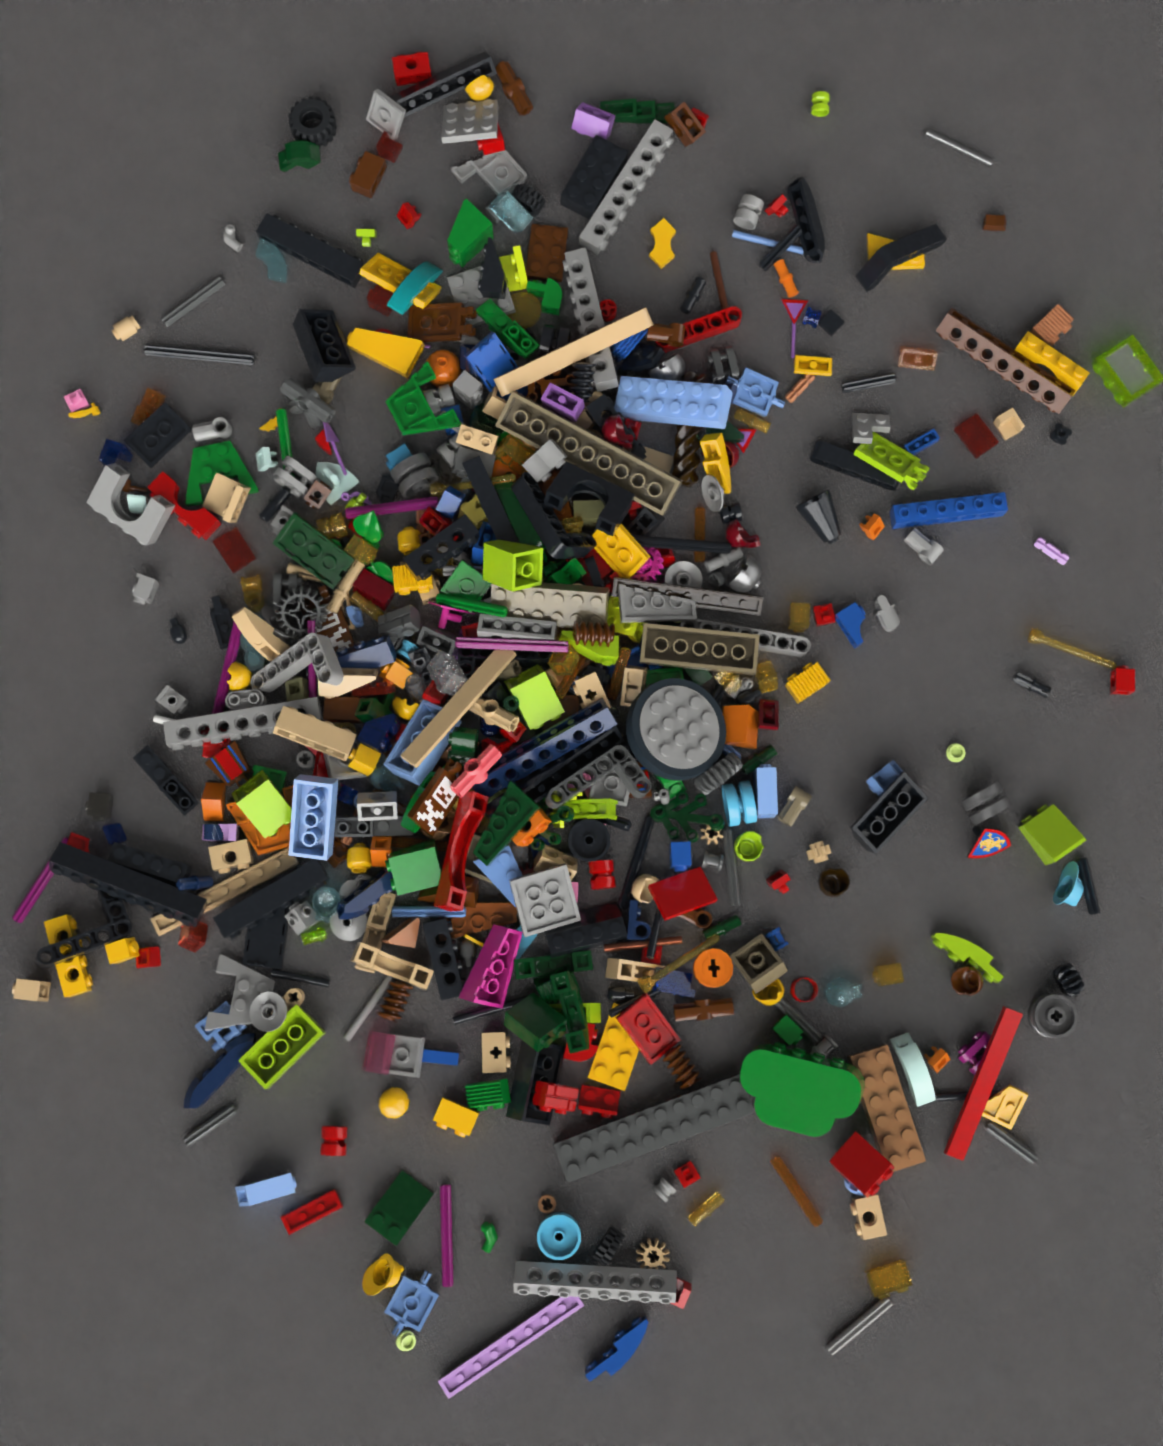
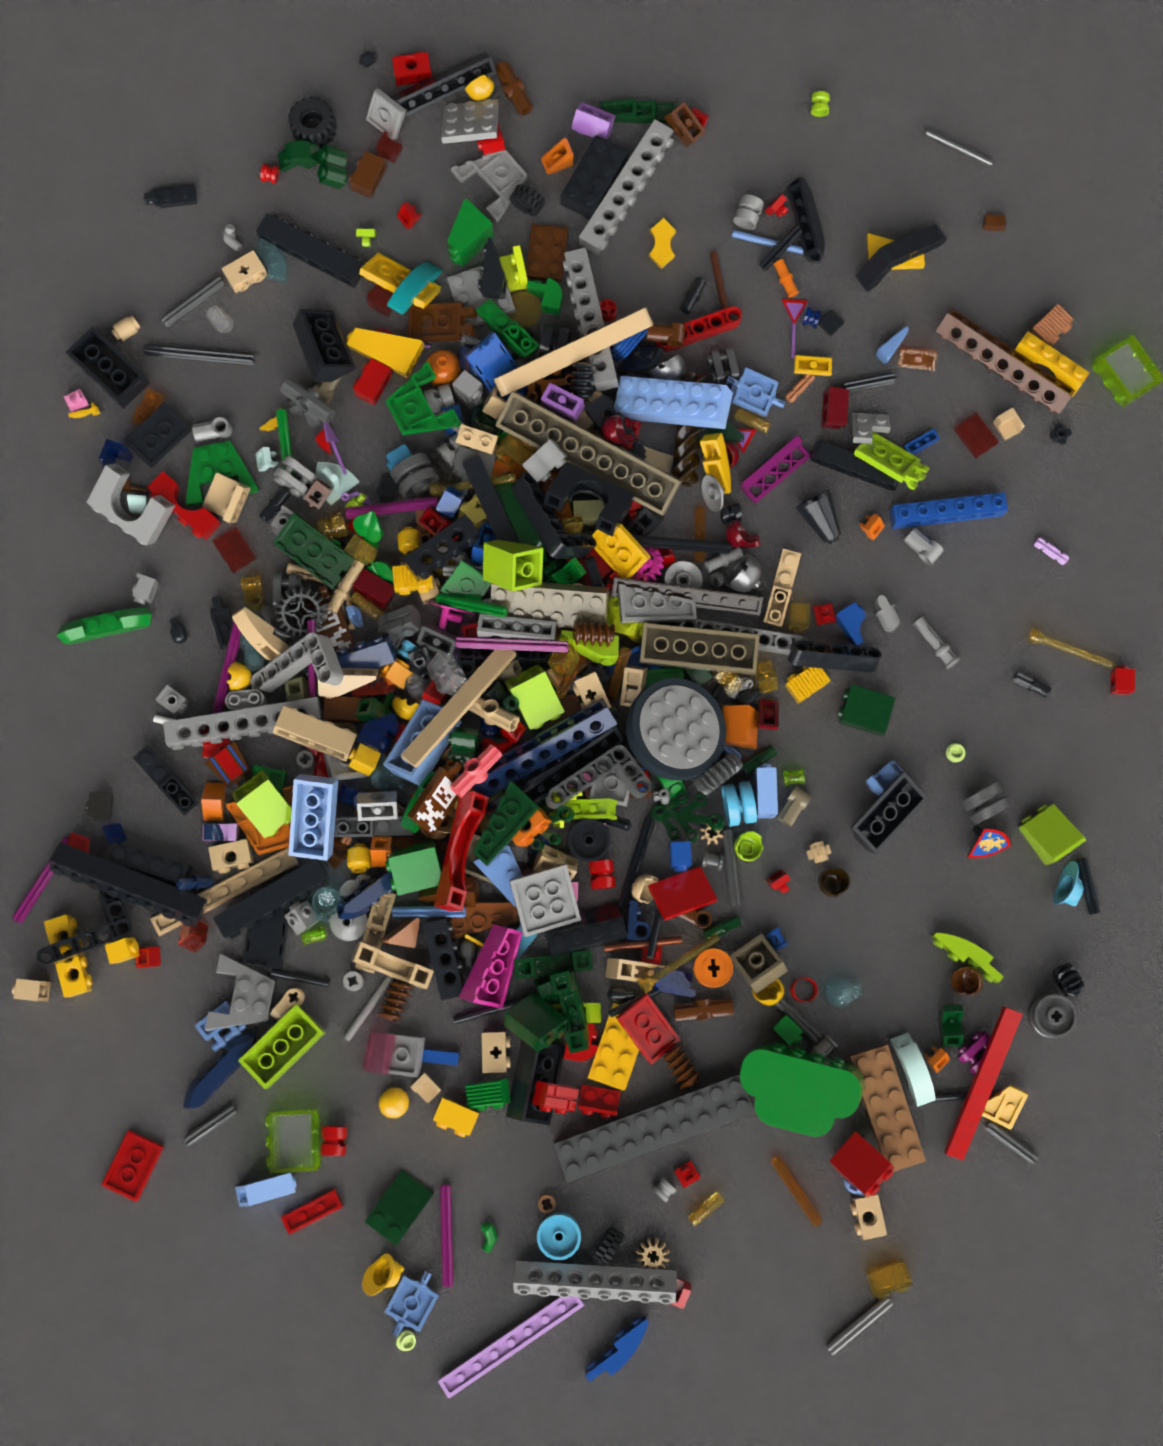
(104, 625): none -> green brick
(107, 367): none -> black brick
(132, 1165): none -> red tile
(172, 196): none -> black hinge
(220, 319): none -> clear brick
(235, 272): none -> tan brick
(260, 1011): light grey dish -> none
(269, 173): none -> red wheel
(293, 1141): none -> clear window
(332, 166): none -> dark green brick
(356, 982): none -> light grey wheel
(367, 59): none -> black plate
(372, 381): none -> red brick
(426, 1087): none -> tan panel
(511, 212): clear light blue brick -> none
(558, 157): none -> orange slope
(770, 465): none -> magenta fence
(782, 587): none -> tan slope
(799, 779): none -> clear neon green bush
(834, 656): none -> black beam
(835, 408): none -> dark red hinge
(866, 710): none -> dark green brick
(886, 351): none -> medium blue slope
(888, 974): clear yellow brick -> none
(942, 650): none -> light grey pin
(950, 1025): none -> dark green brick

